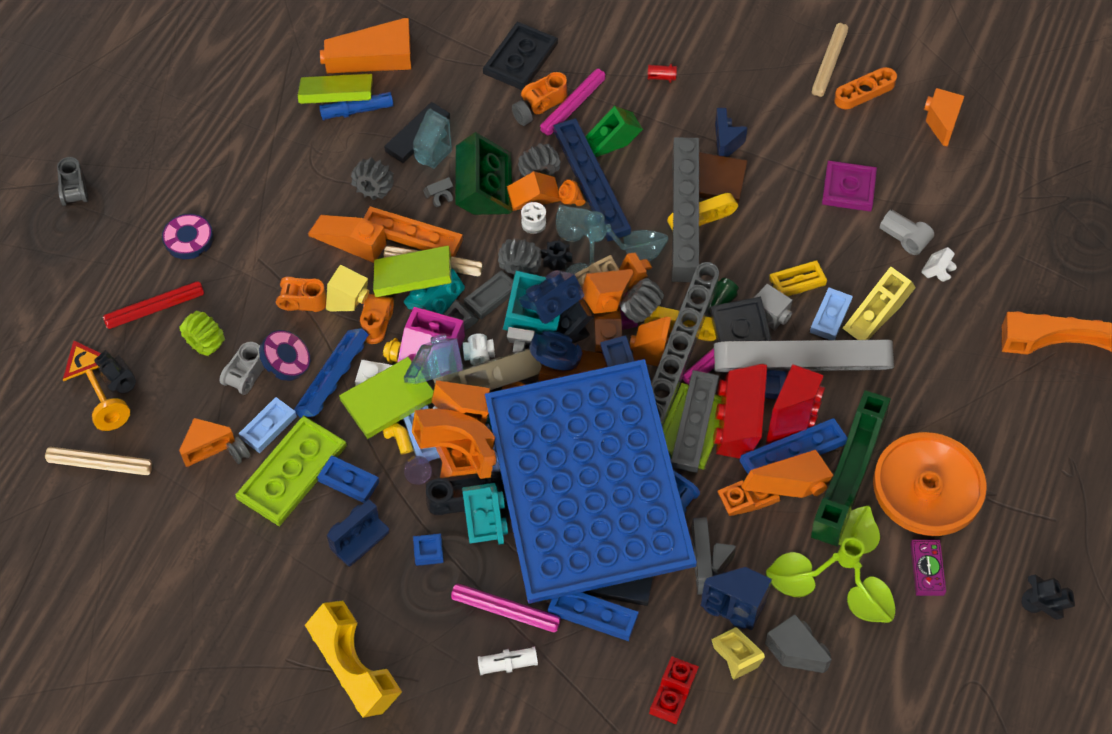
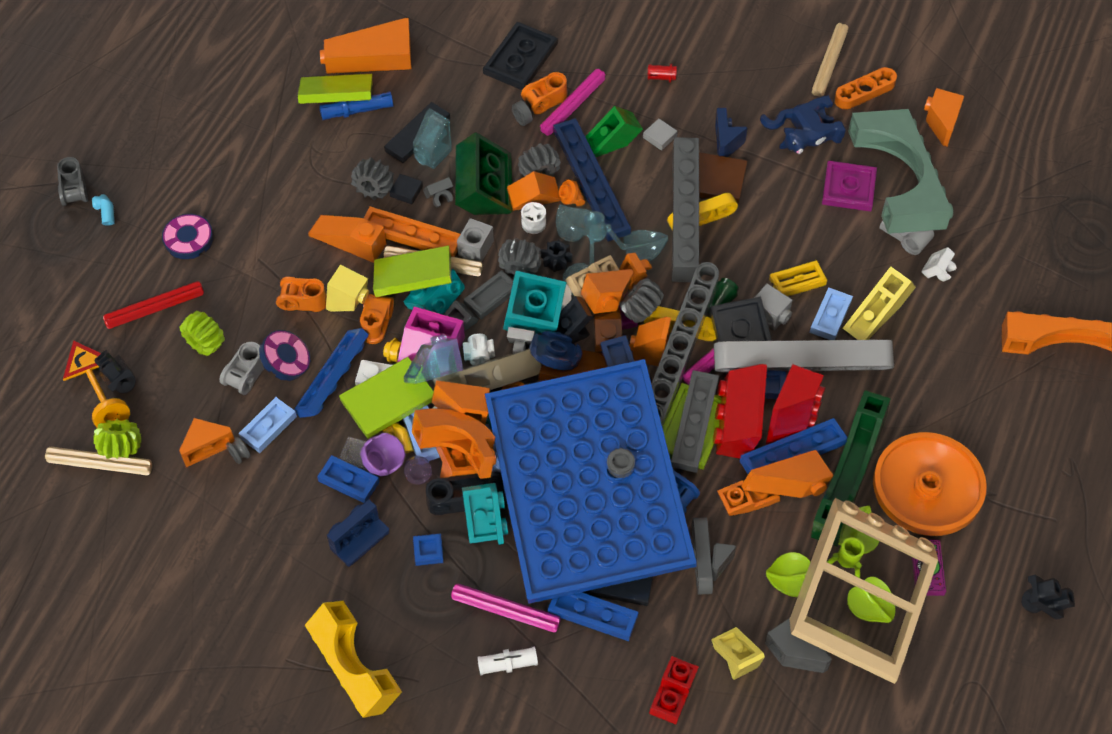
(107, 209): none -> medium azure arm
(117, 438): none -> lime gear
(290, 470): lime tile -> none
(352, 451): none -> clear tile
(383, 454): none -> medium lavender hair
(406, 189): none -> black tile
(475, 232): none -> light grey brick
(553, 295): dark blue bracket -> none
(621, 463): none -> dark grey tile
(660, 134): none -> light grey tile
(736, 596): dark blue slope -> none
(811, 125): none -> dark blue animal
(838, 643): none -> tan window
(897, 133): none -> sand green arch

